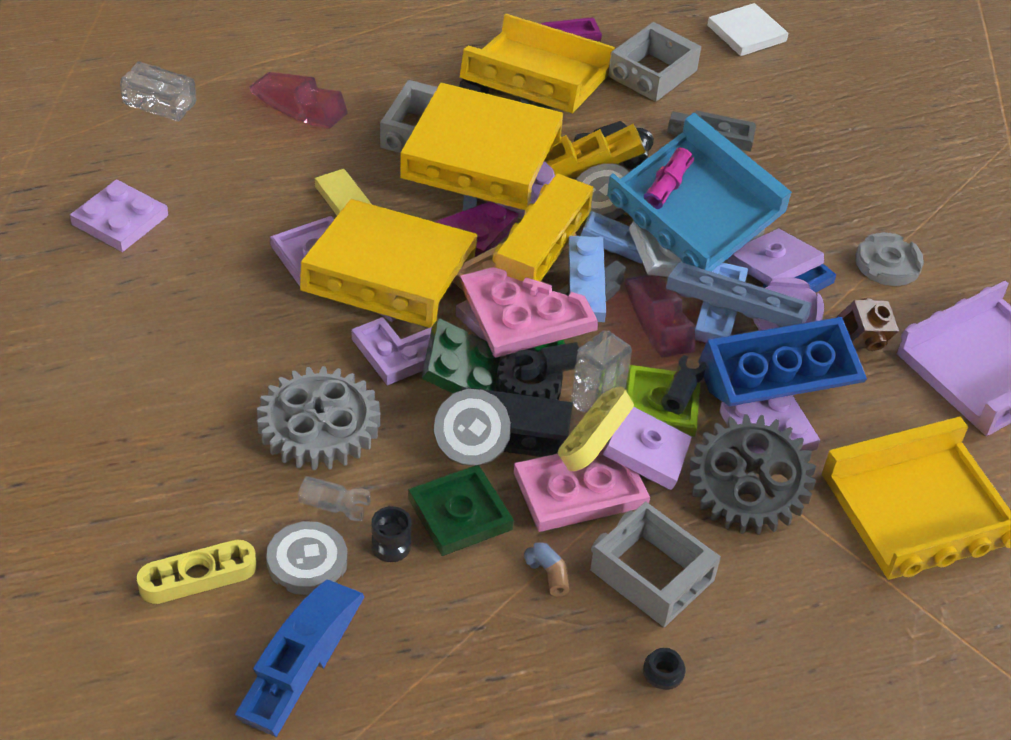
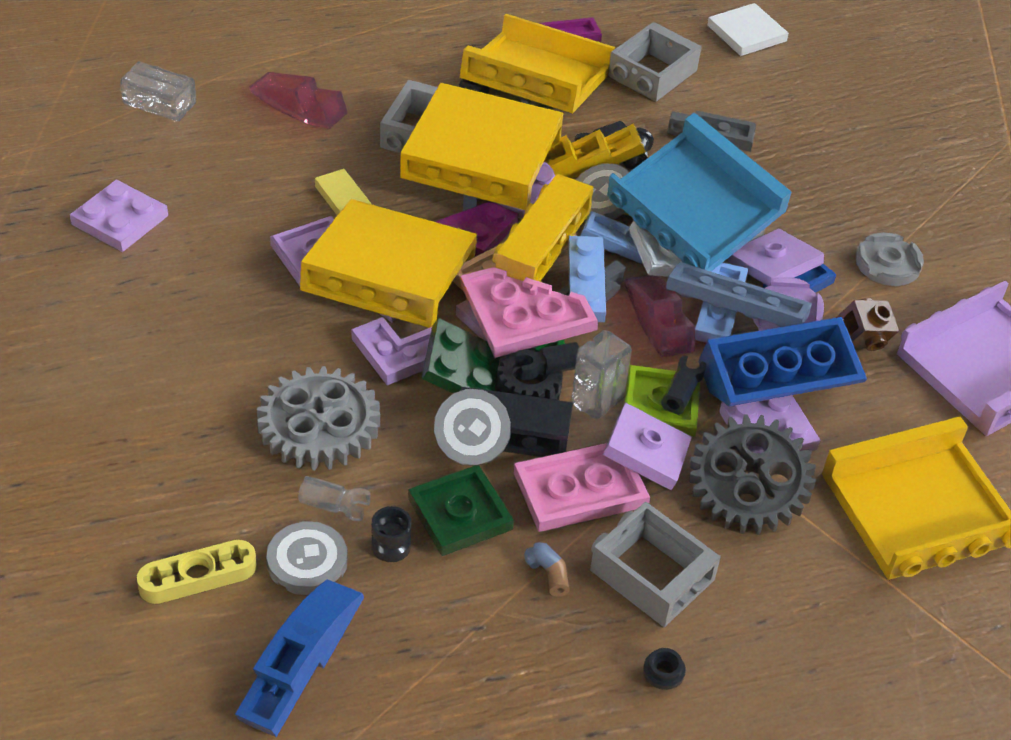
(595, 429): light yellow beam -> none
(669, 177): dark pink pin -> none

